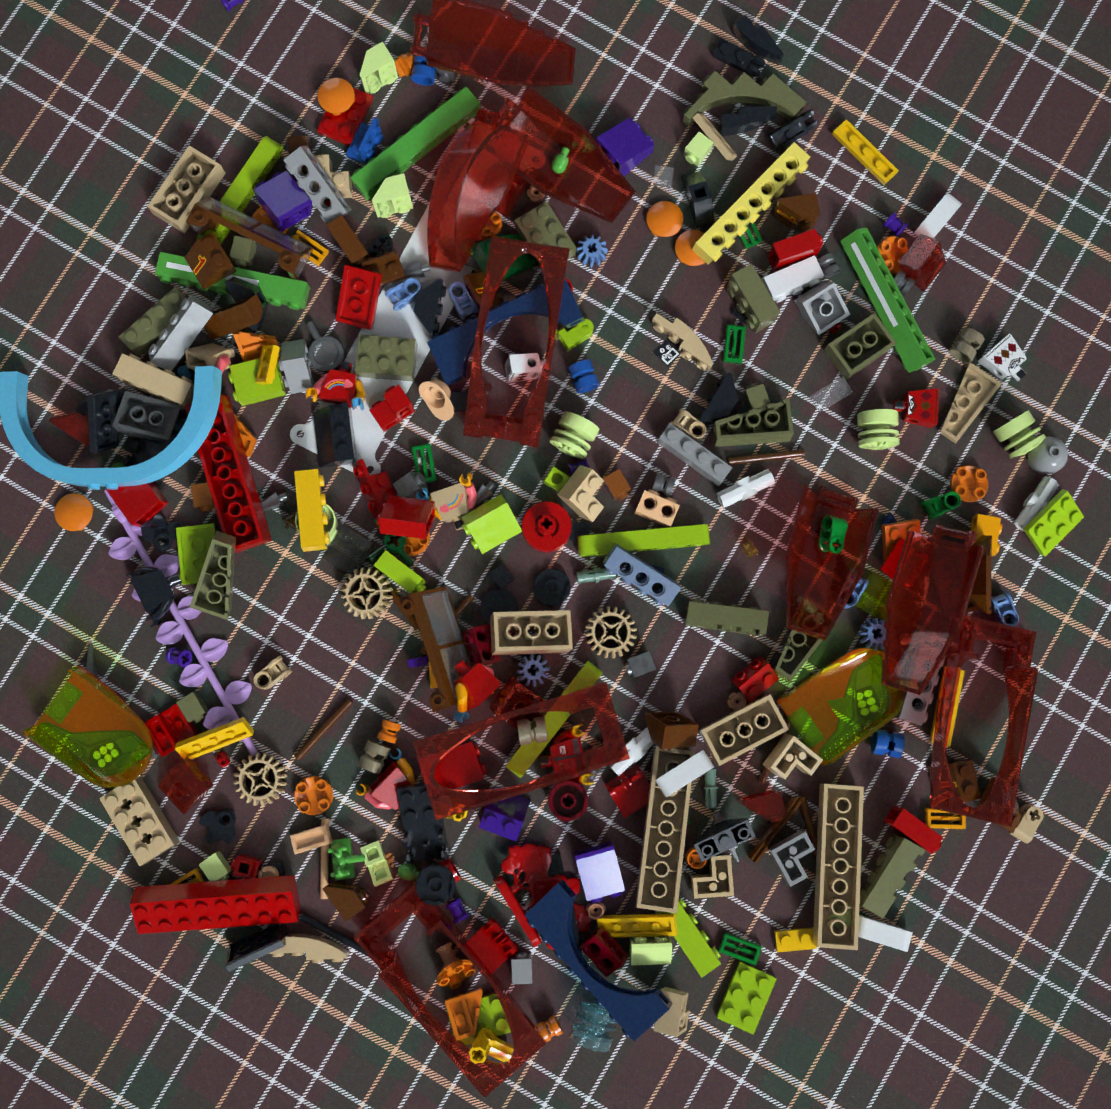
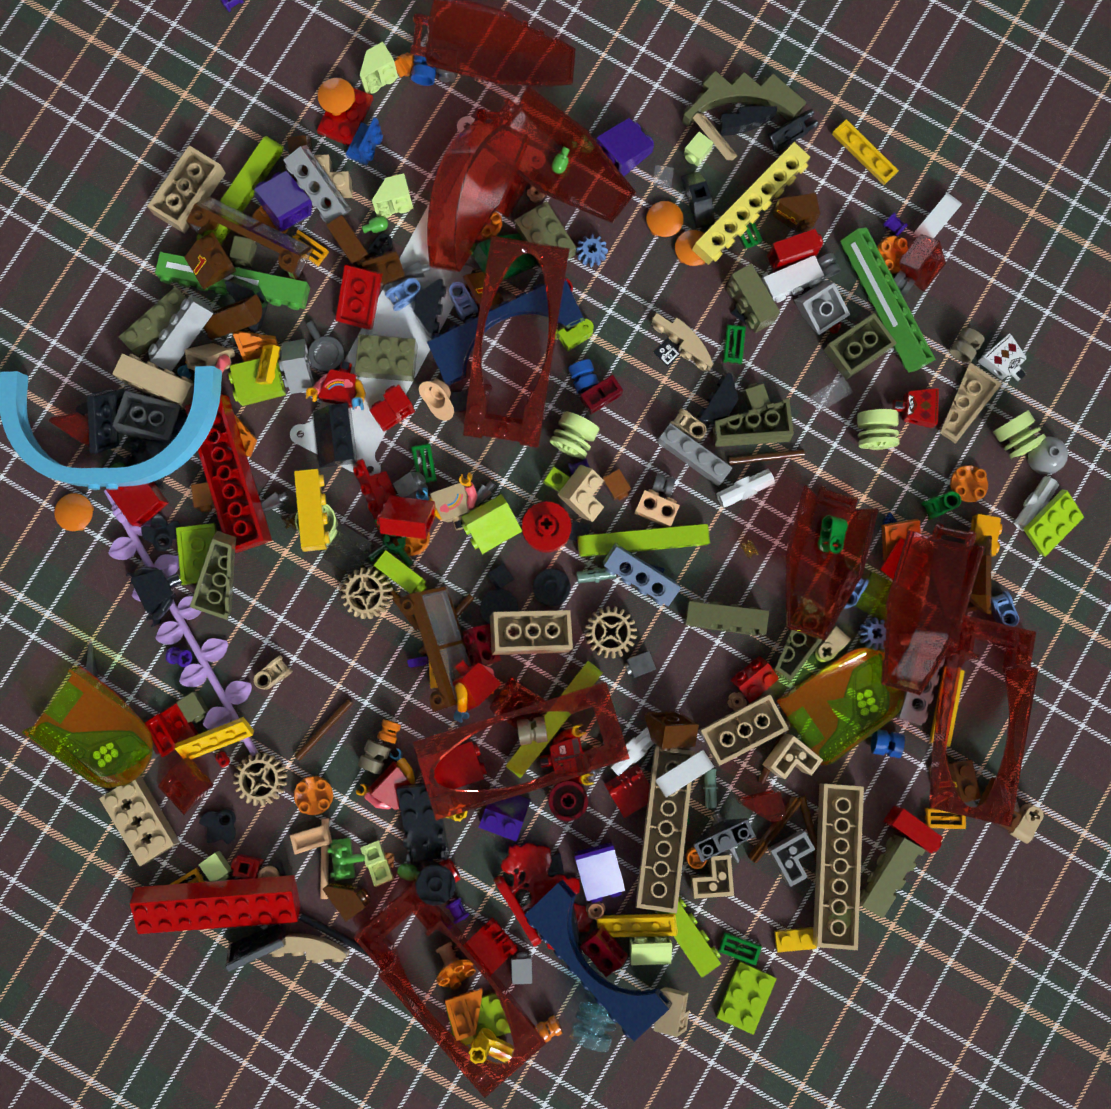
(376, 225): none -> bright green cylinder
(417, 142): bright green brick -> none
(523, 367): torso -> none
(528, 666): medium blue gear -> none
(601, 394): none -> dark red brick
(738, 58): black hinge -> none
(757, 40): black slope -> none
(834, 643): none -> tan piece
(884, 933): white beam -> none

